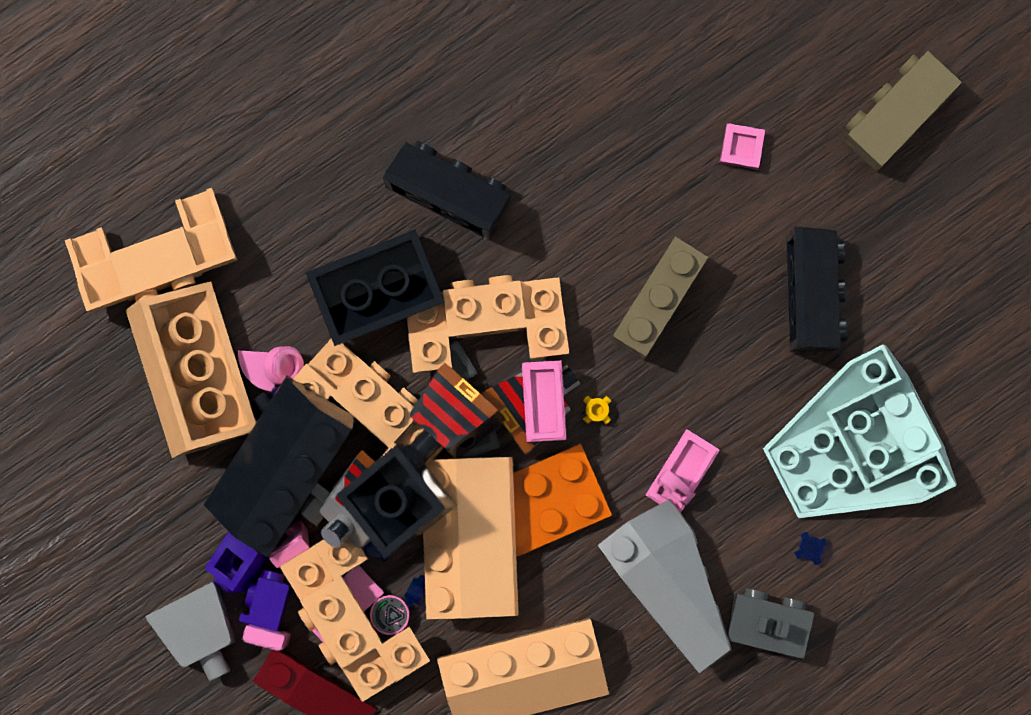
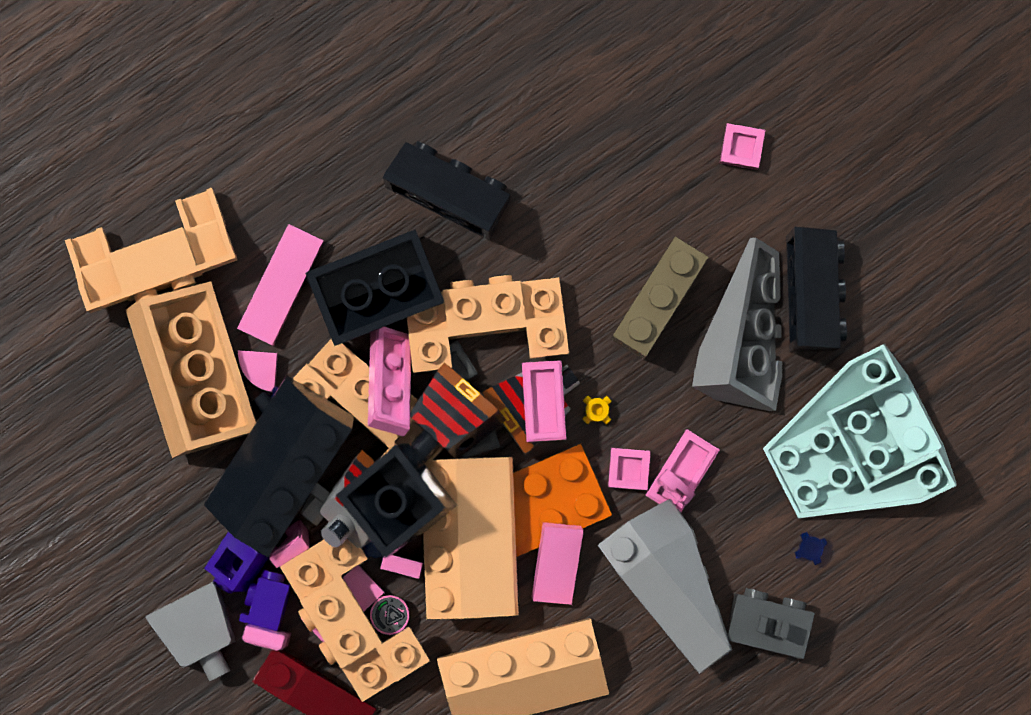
(280, 285): none -> bright pink tile
(282, 362): bright pink tile -> none
(389, 381): none -> bright pink tile
(402, 566): none -> bright pink tile
(415, 591): clear blue piece -> none
(557, 563): none -> bright pink tile
(629, 469): none -> bright pink tile
(739, 348): none -> light grey wedge
(900, 109): dark tan brick -> none

